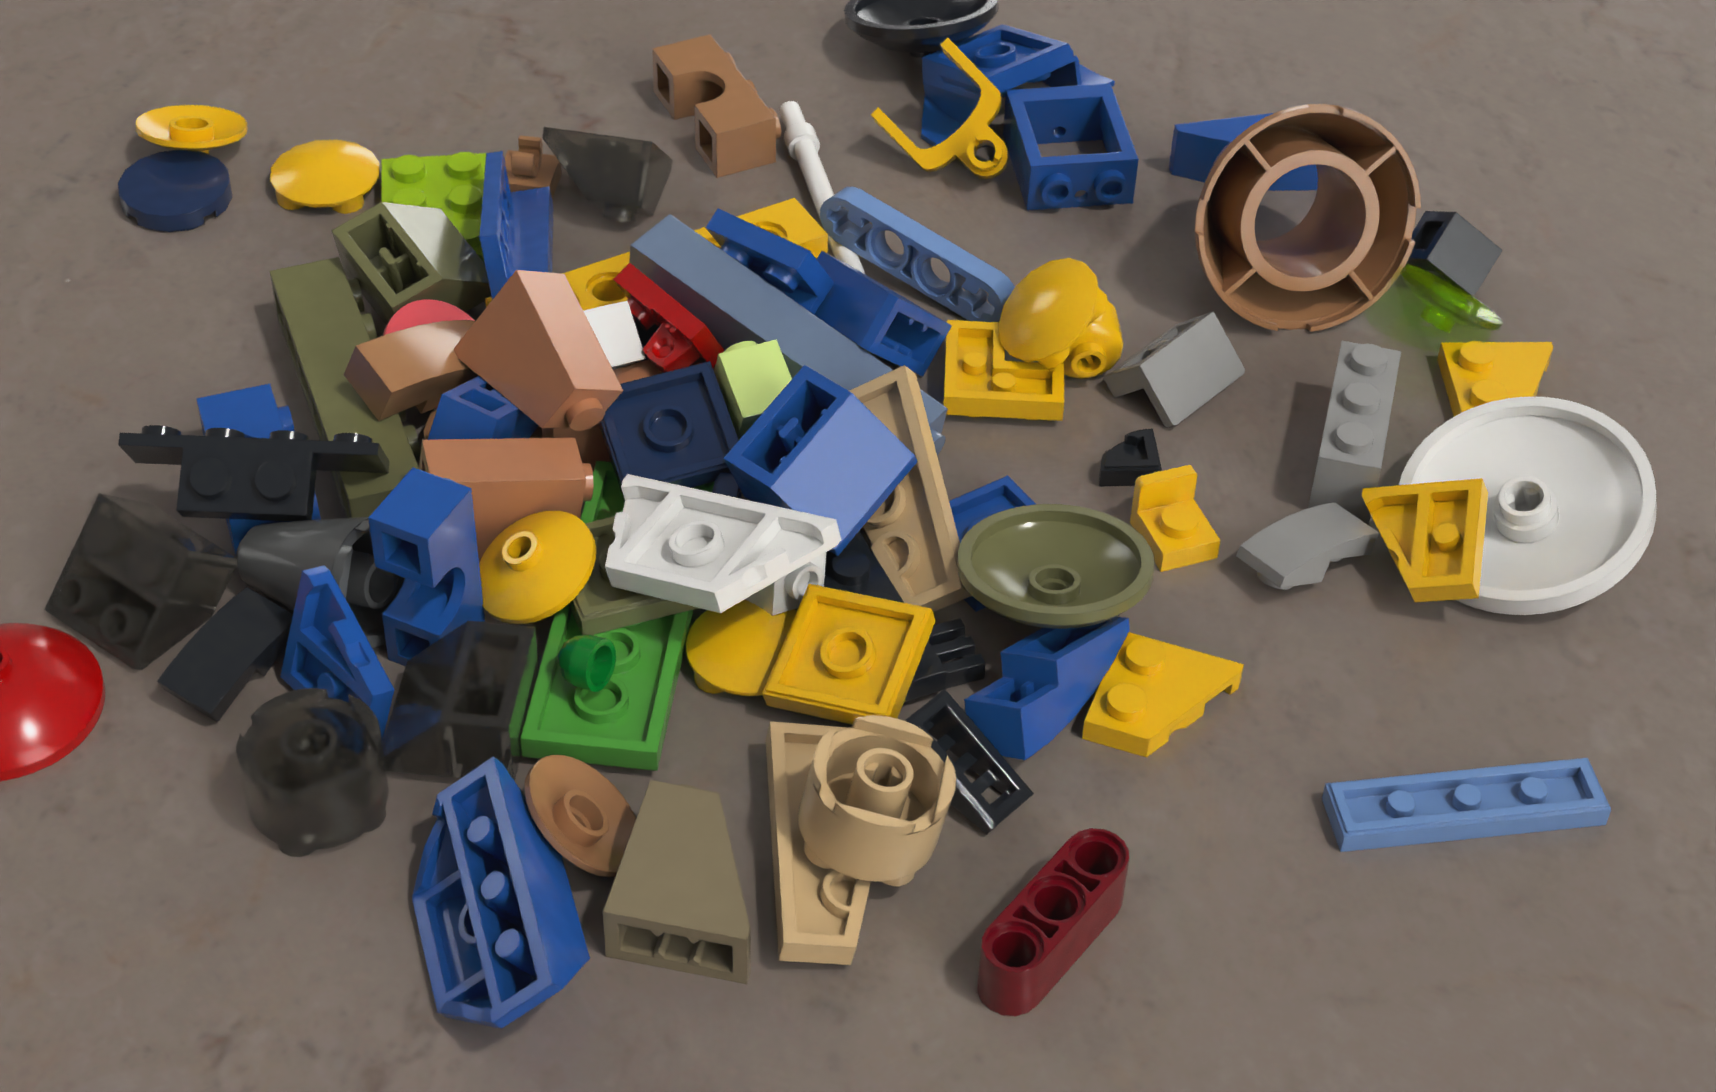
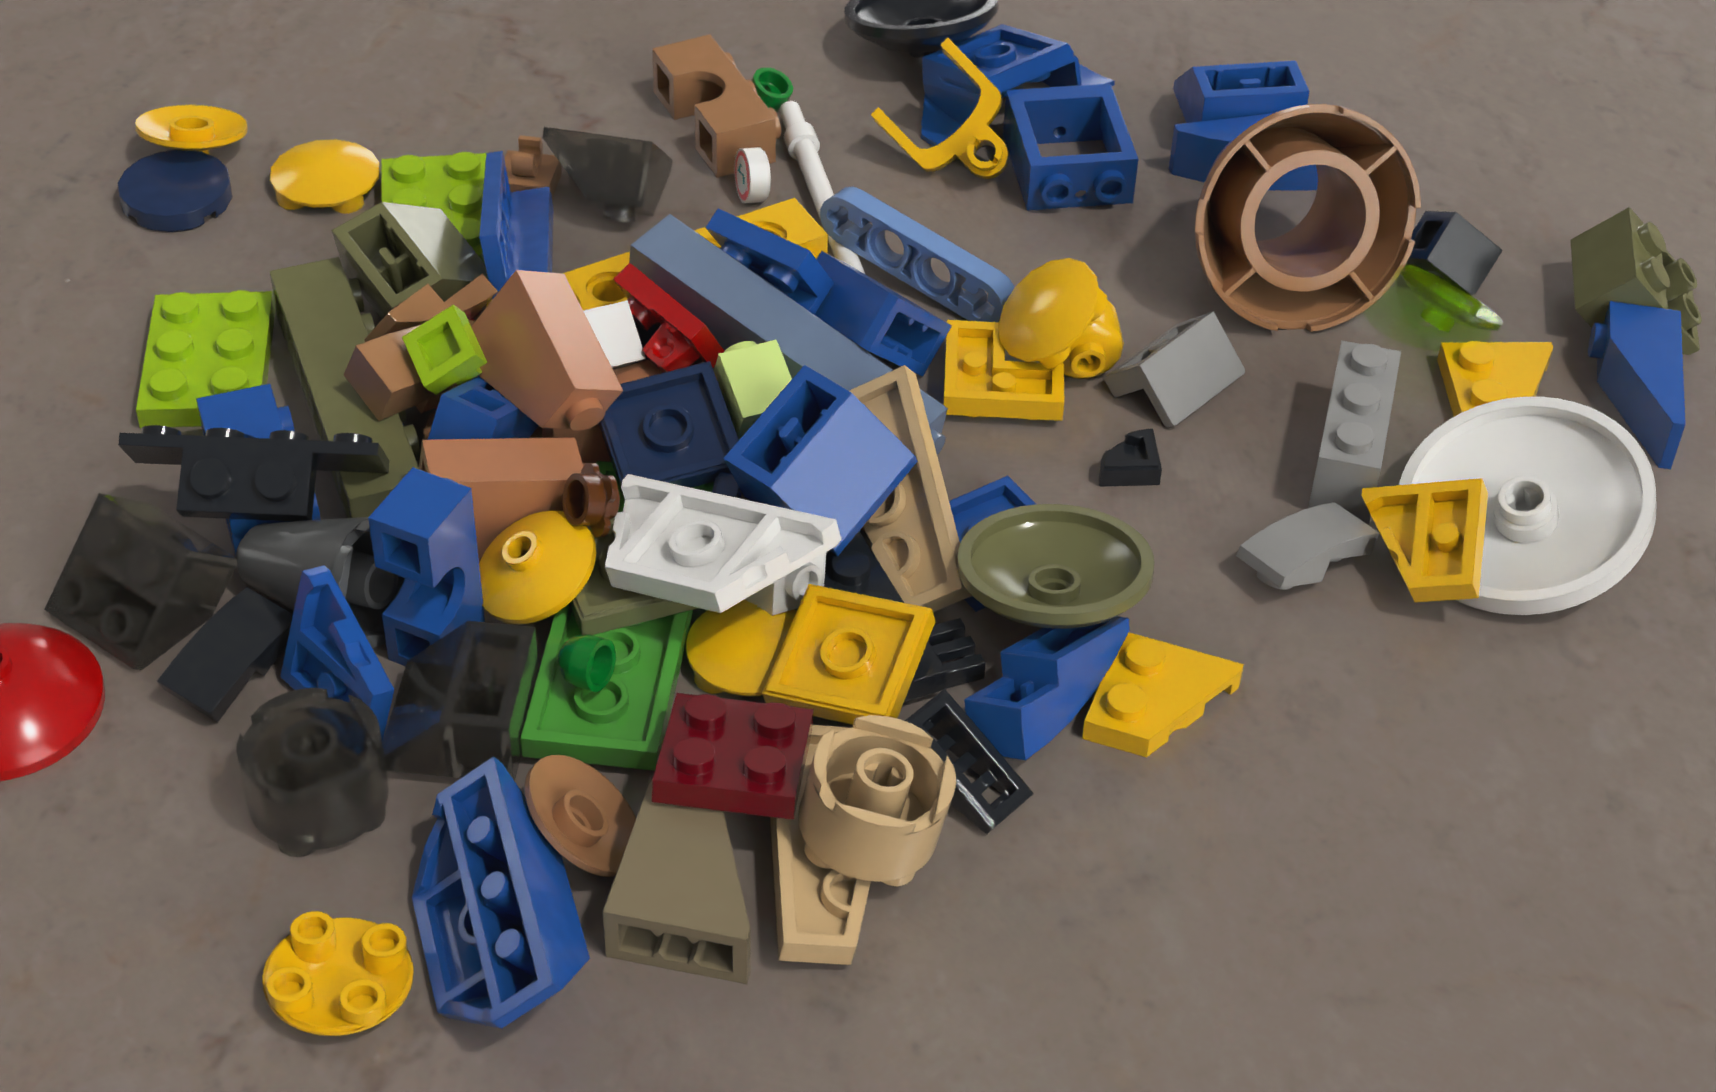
(203, 349): none -> lime plate
(337, 974): none -> yellow dish
(427, 304): none -> medium nougat slope
(445, 350): none -> lime tile
(591, 499): none -> reddish brown plate
(733, 756): none -> dark red plate
(752, 175): none -> white tile
(772, 87): none -> green hinge
(1052, 922): dark red beam -> none
(1172, 520): yellow bracket -> none
(1239, 90): none -> blue slope
(1465, 804): medium blue tile -> none
(1630, 265): none -> olive slope
(1643, 373): none -> blue slope

